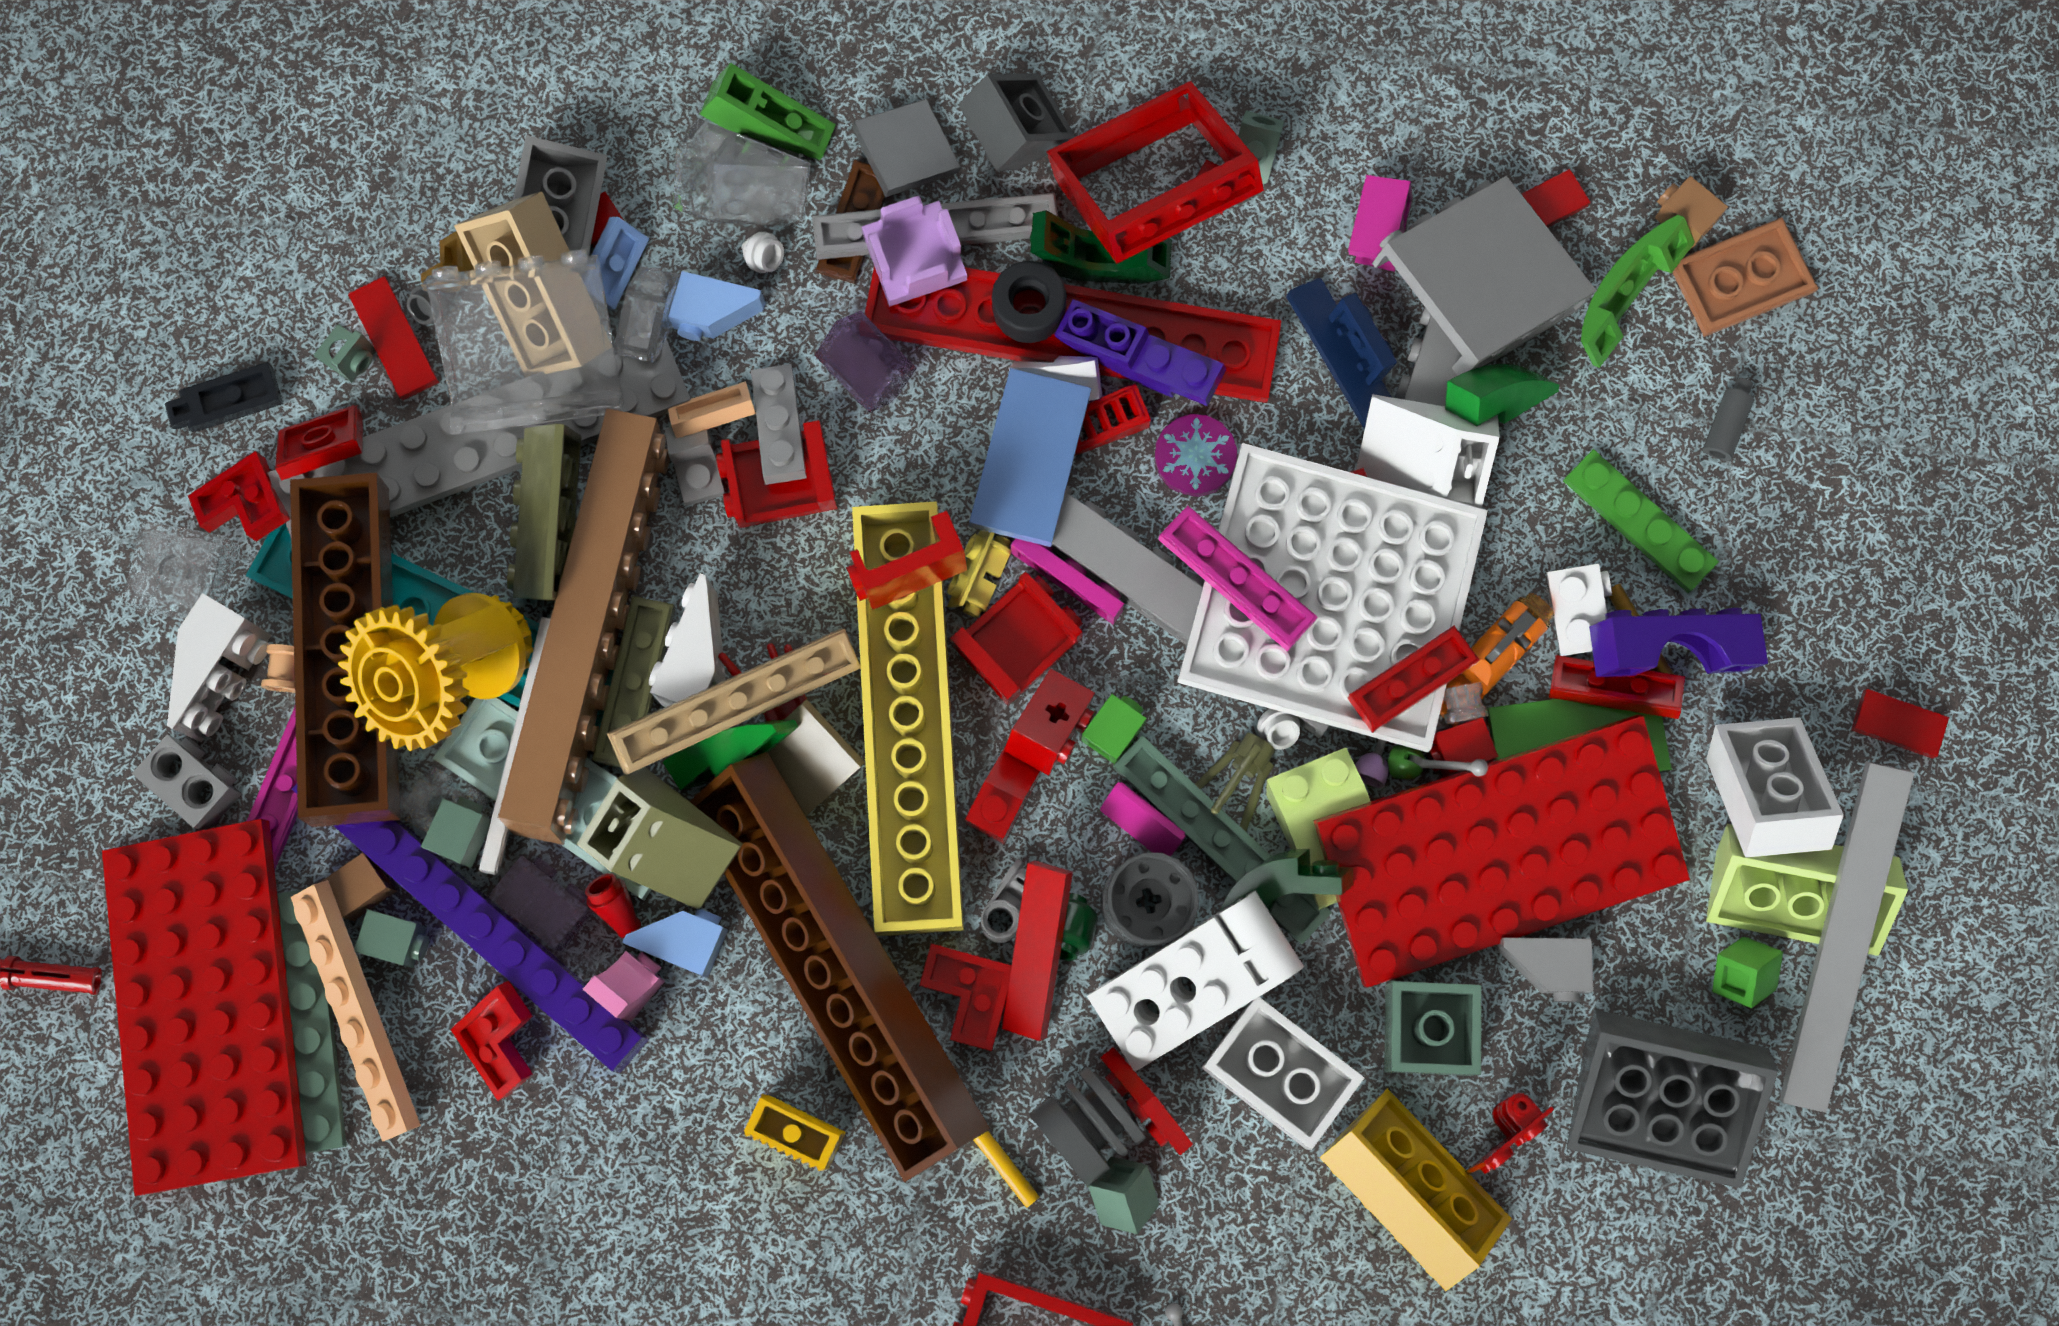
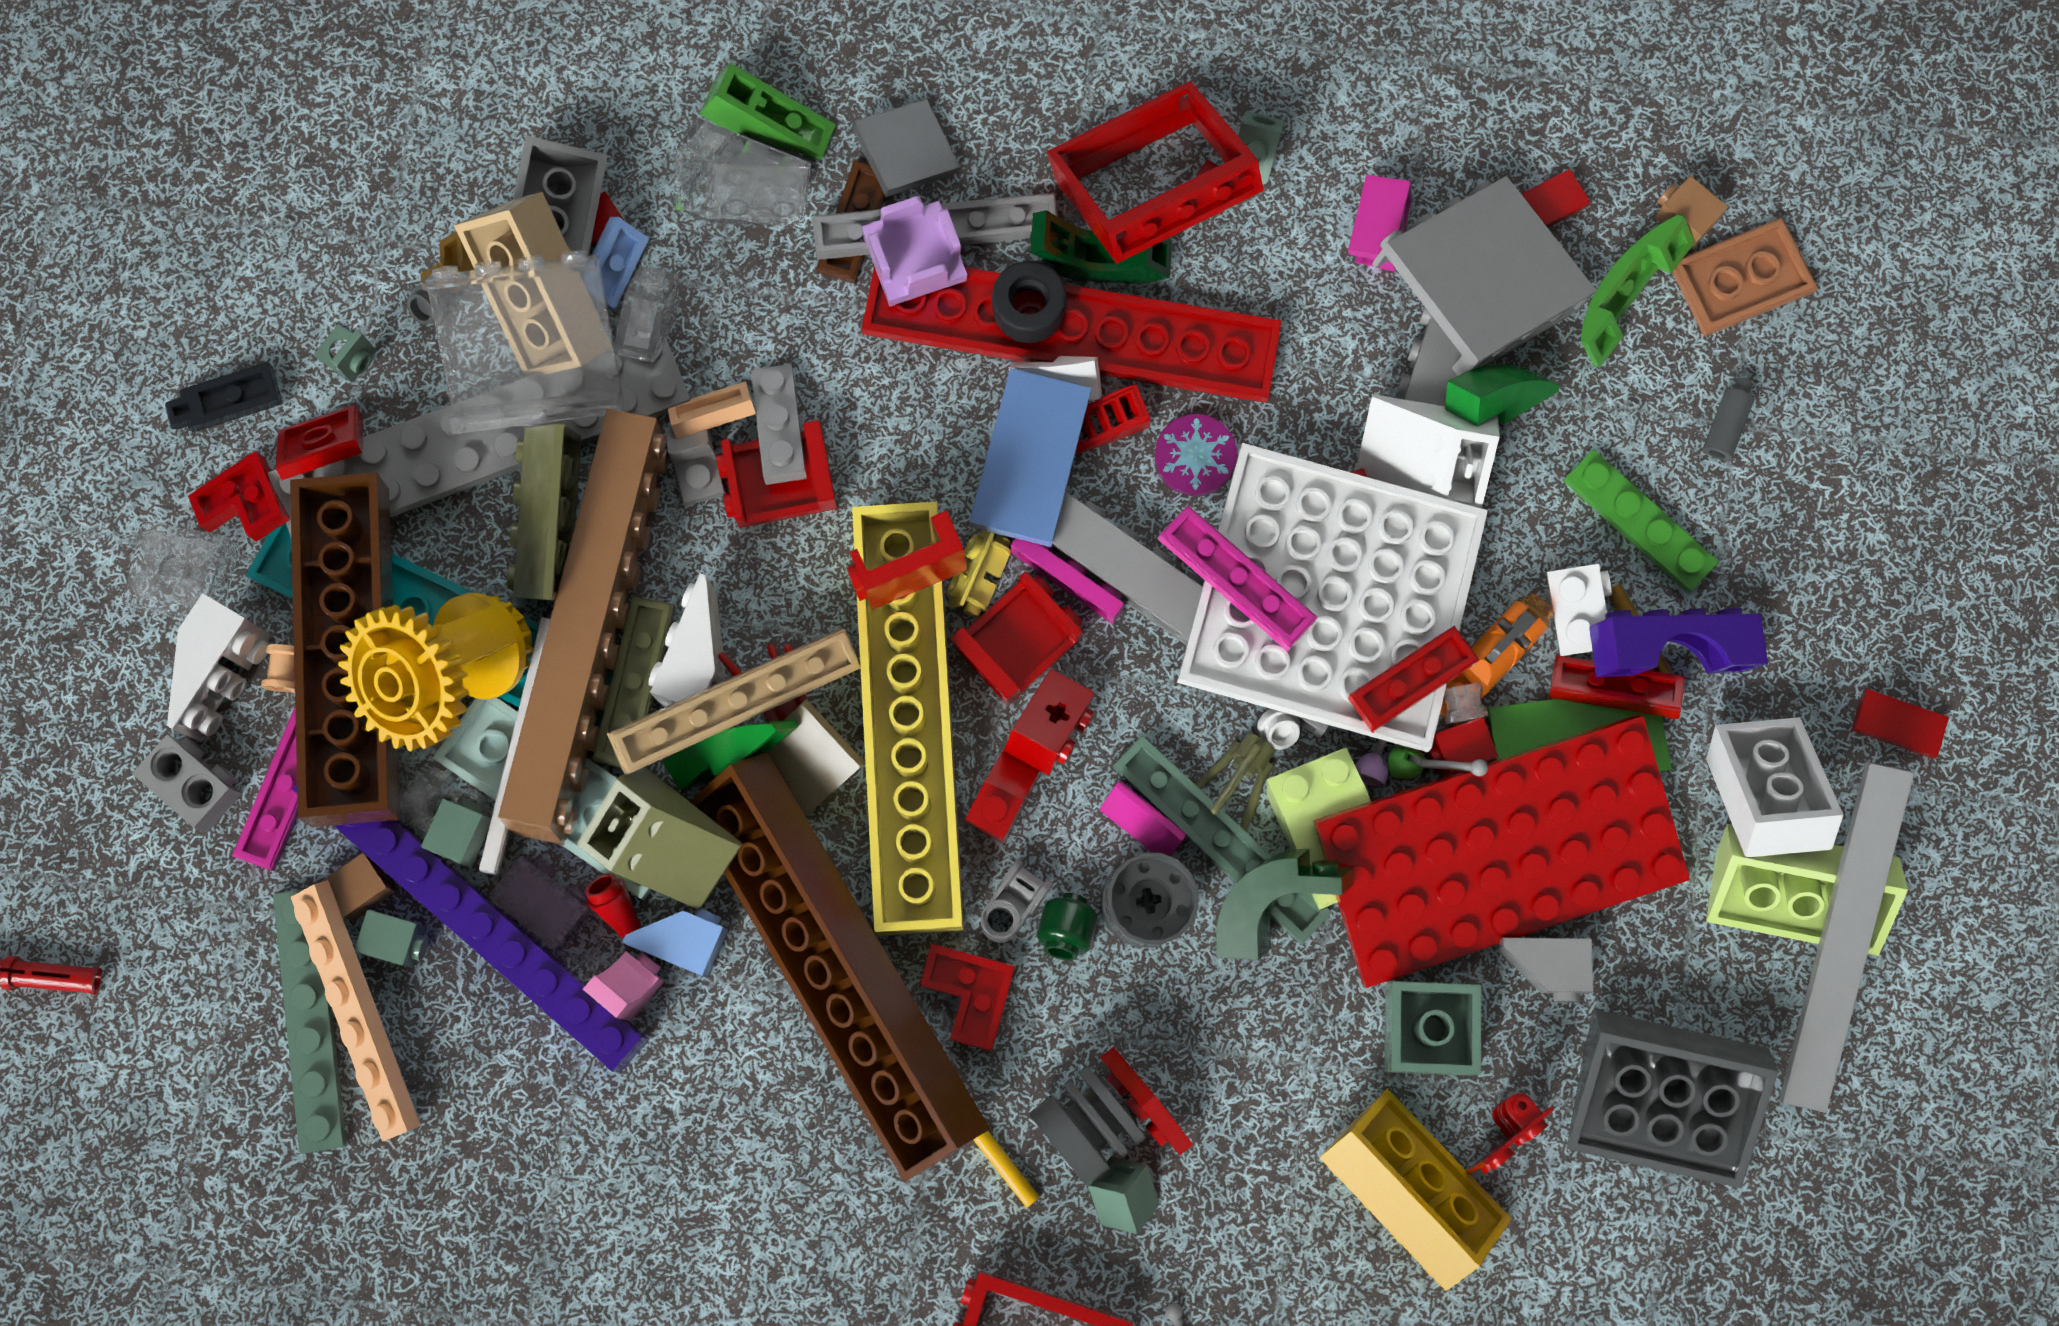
(203, 1008): red plate -> none
(393, 338): red tile -> none
(486, 1040): red plate -> none
(711, 306): light blue slope -> none
(763, 252): white plate -> none
(794, 1132): yellow brick -> none
(865, 361): clear purple brick -> none
(1014, 119): dark grey slope -> none
(1037, 950): red tile -> none
(1114, 727): bright green brick -> none
(1139, 356): dark purple slope -> none
(1227, 958): white hinge -> none
(1282, 1073): white brick -> none
(1346, 342): dark blue bracket -> none
(1747, 971): bright green panel -> none

